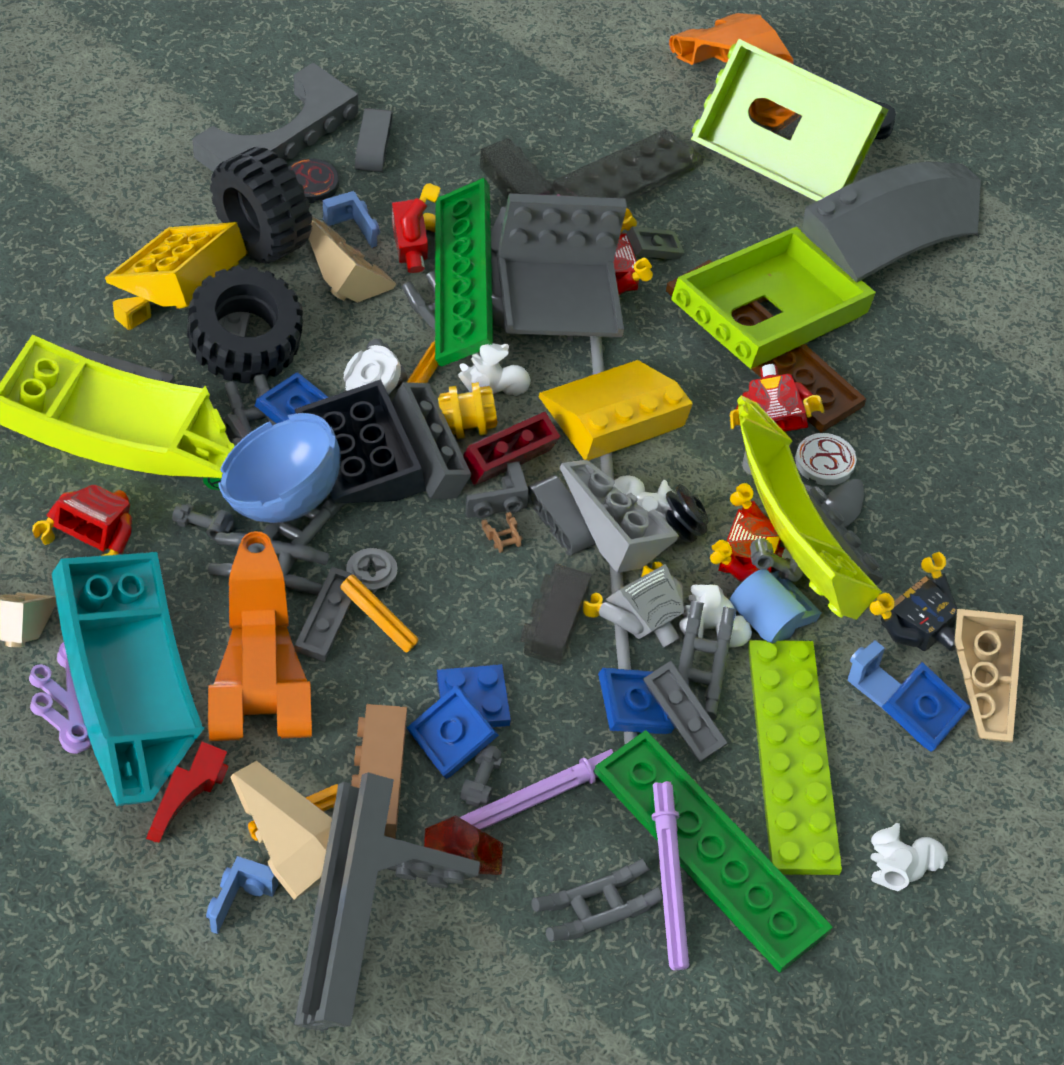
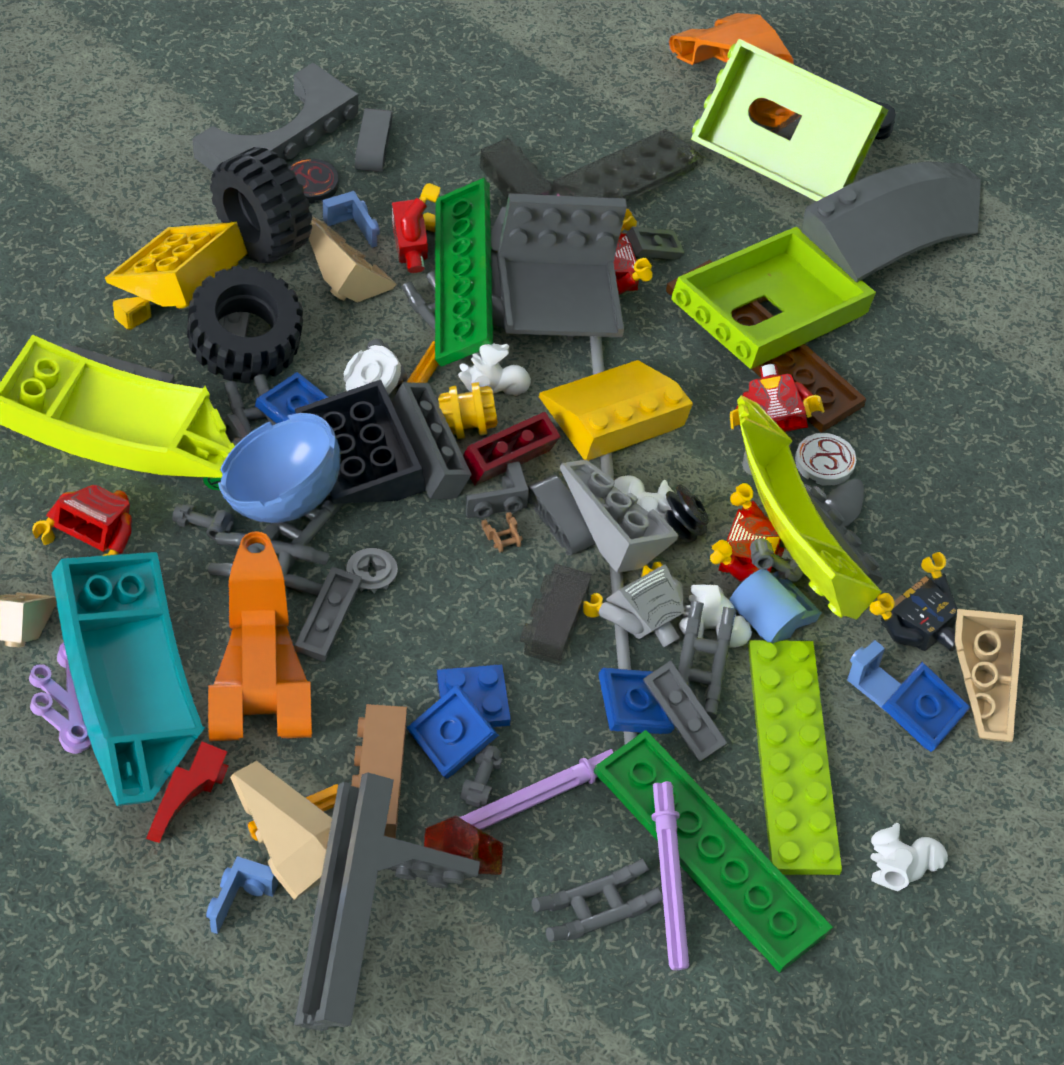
(379, 613): light orange axle -> none

